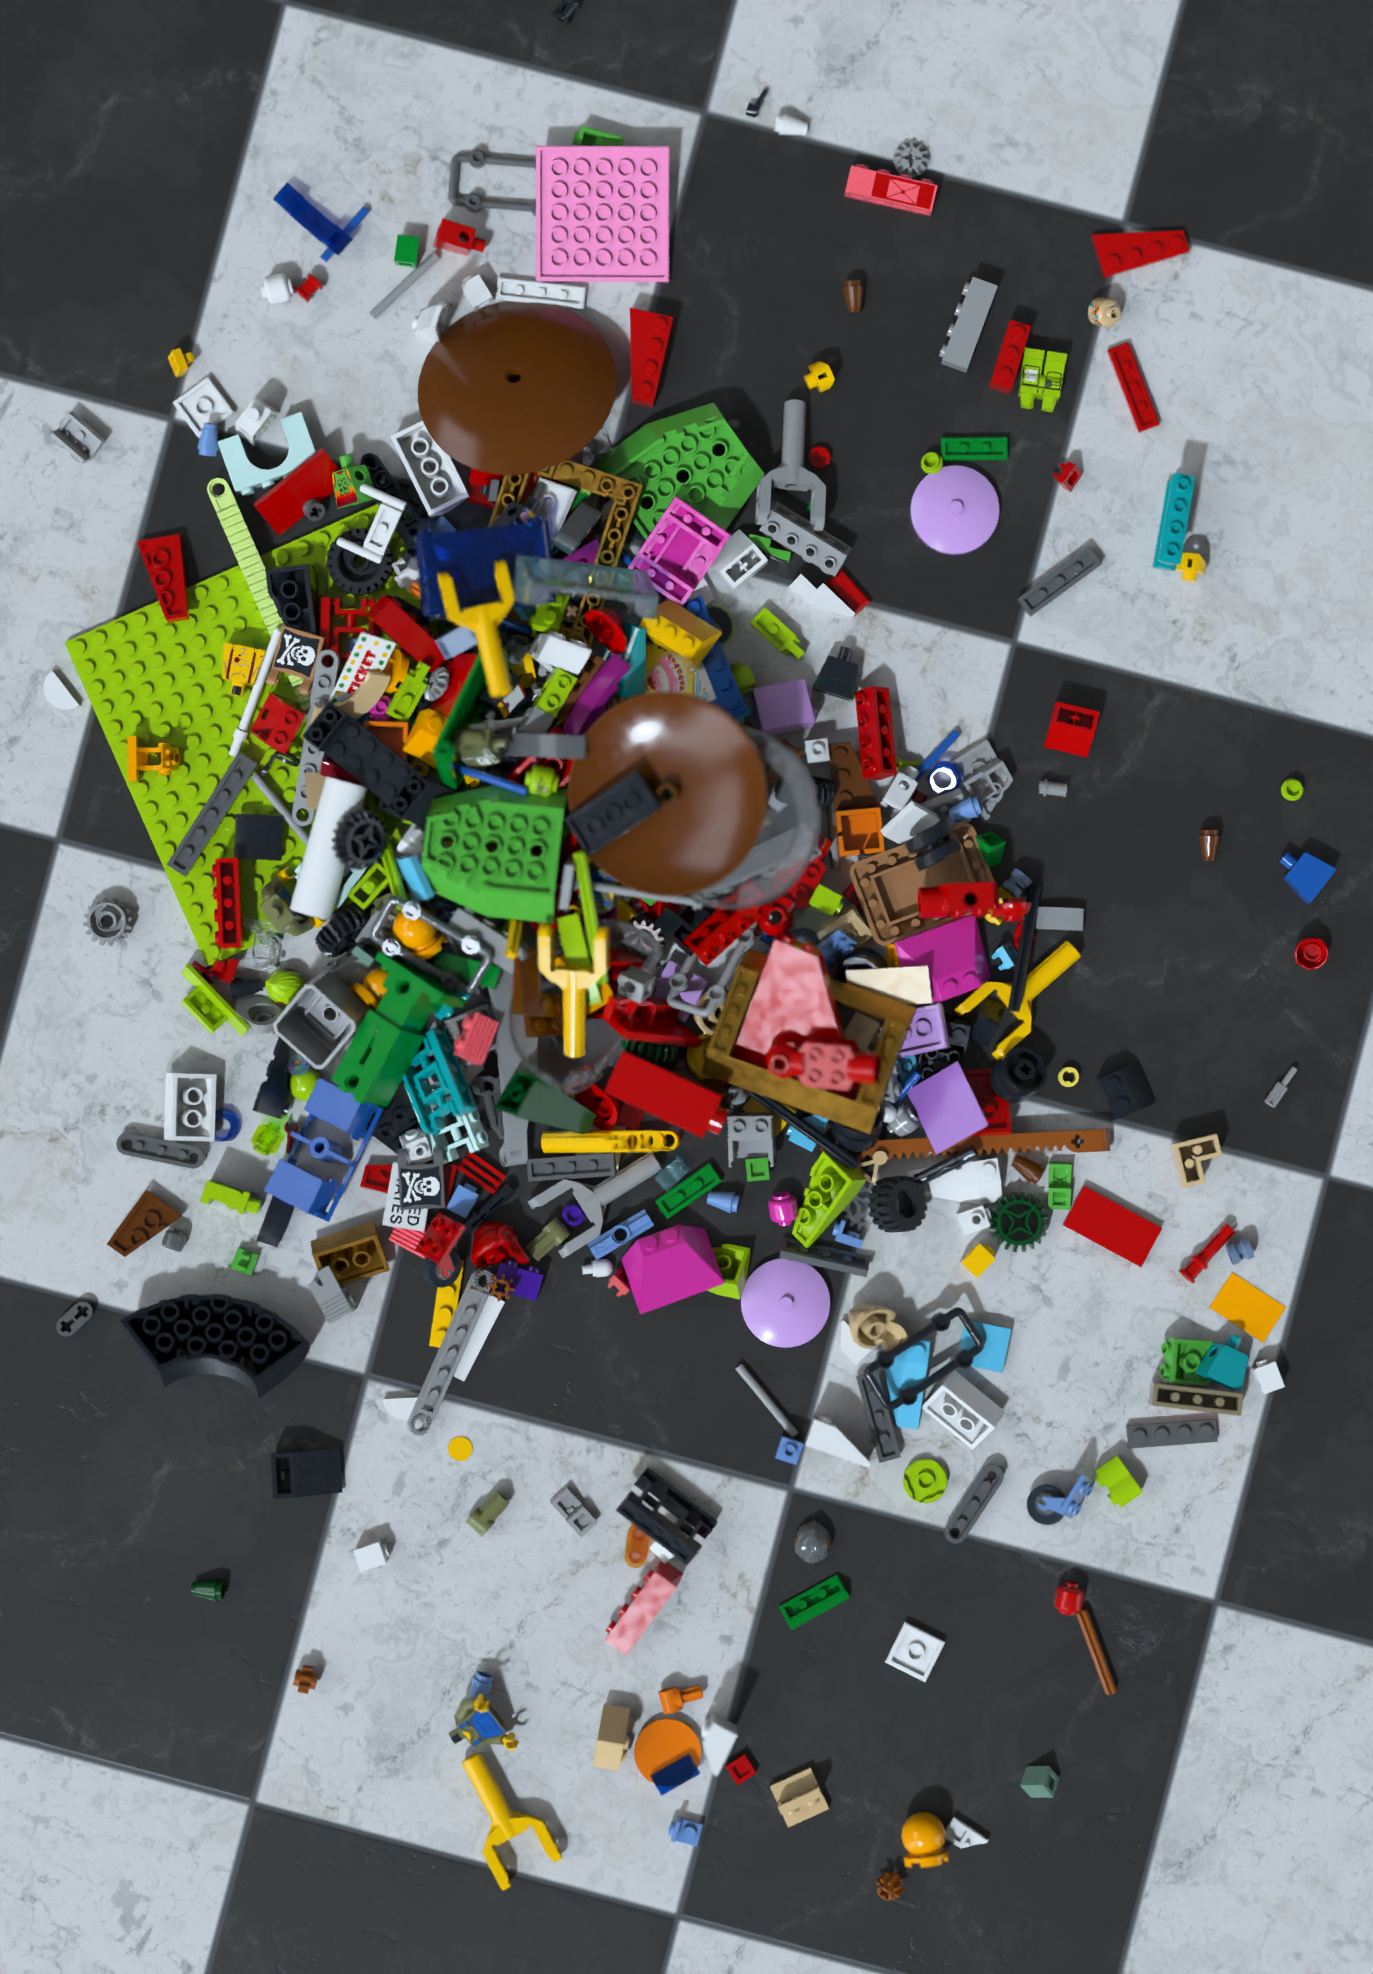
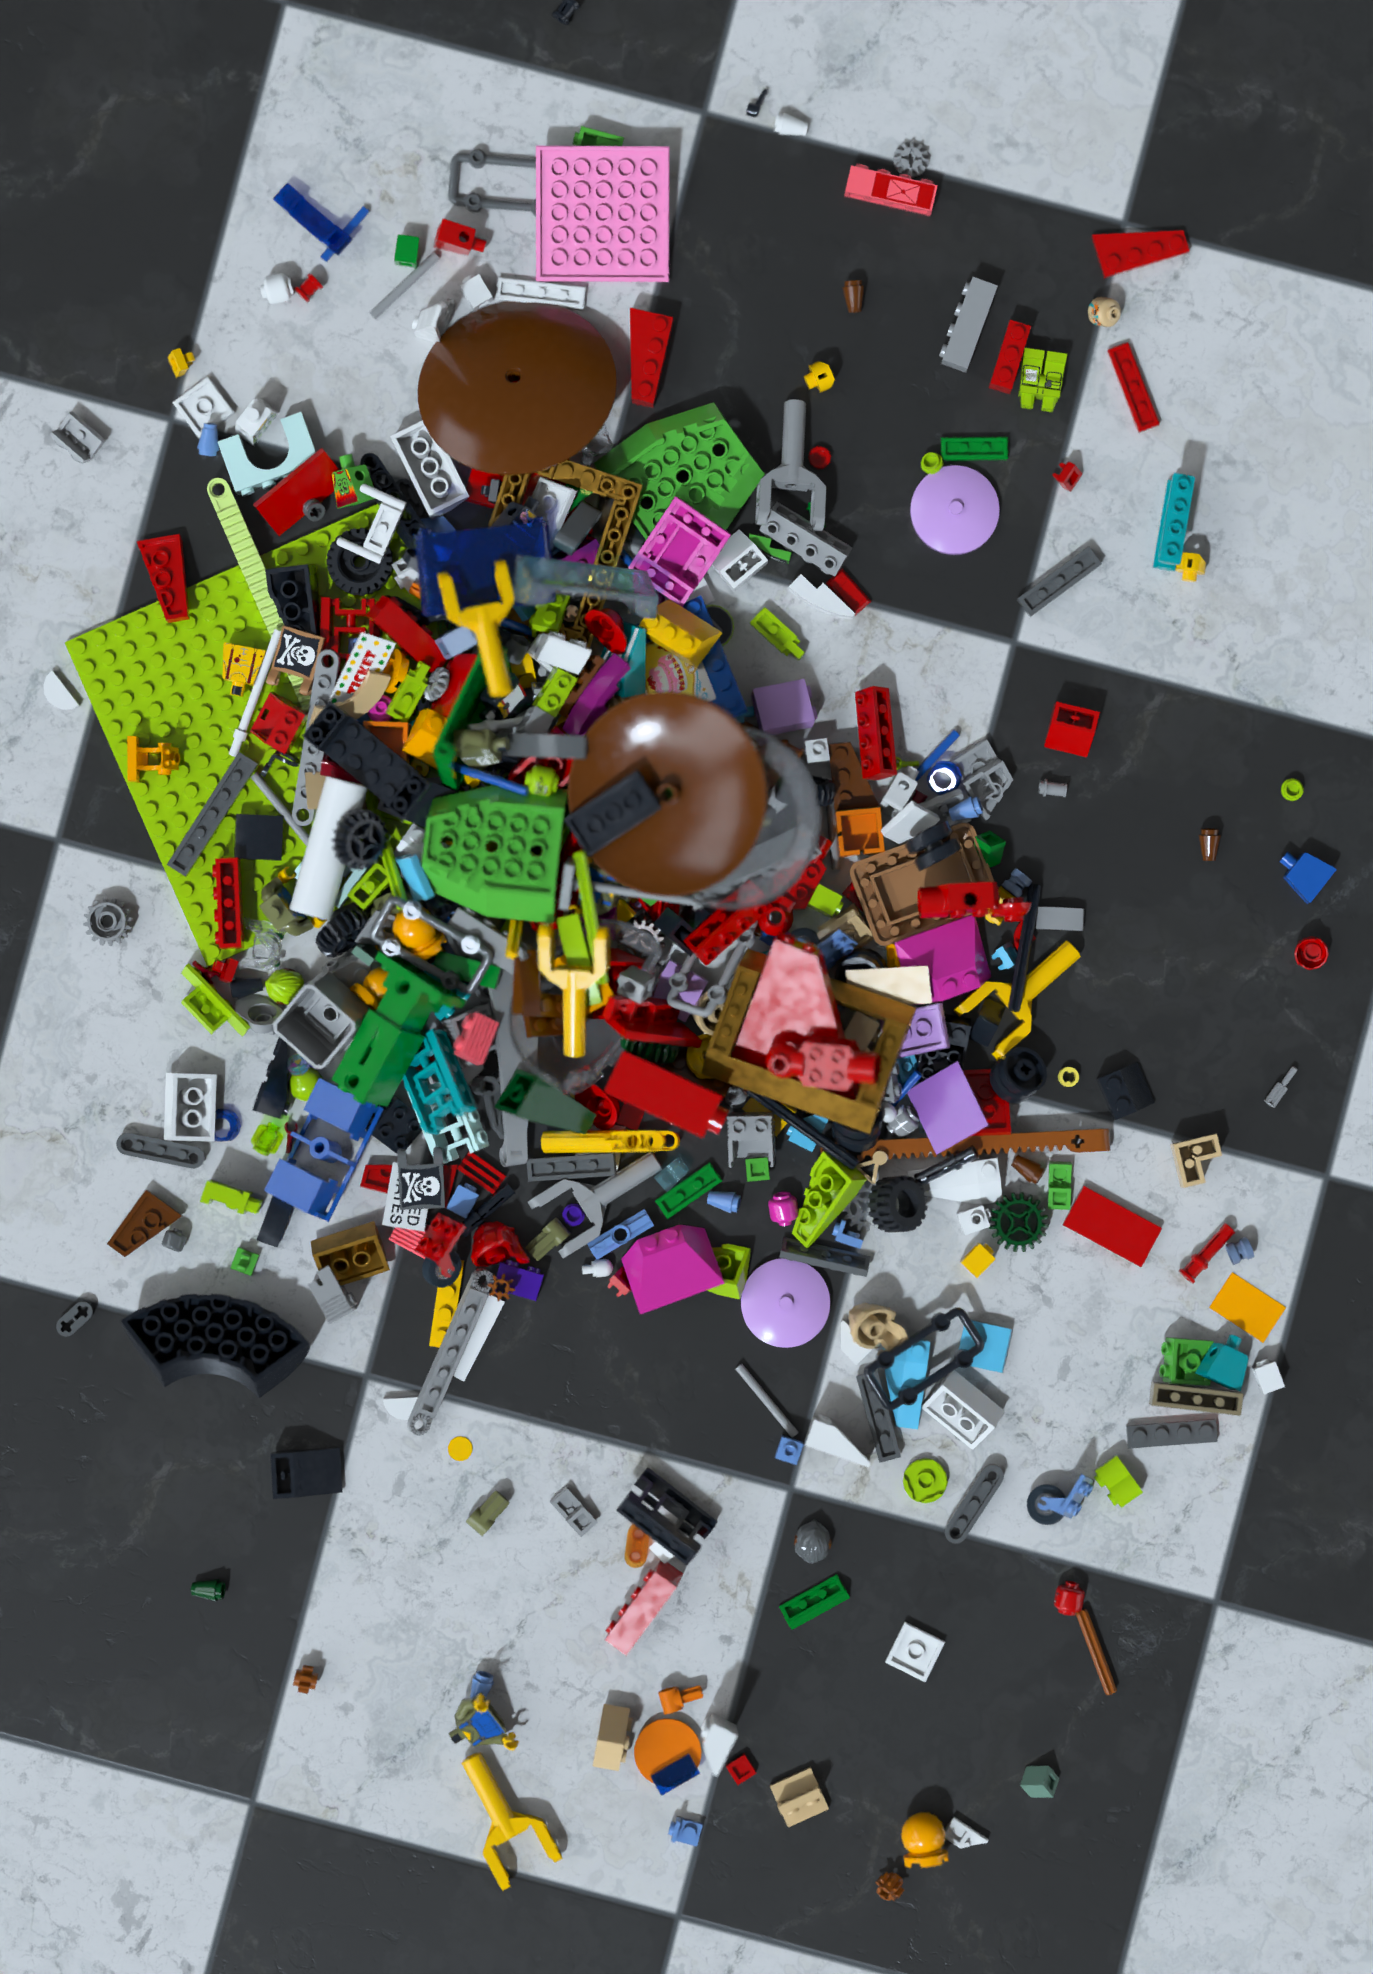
(371, 1555): white brick -> none
(416, 1146): white brick -> none
(744, 677): lime head -> none
(838, 676): black torso -> none

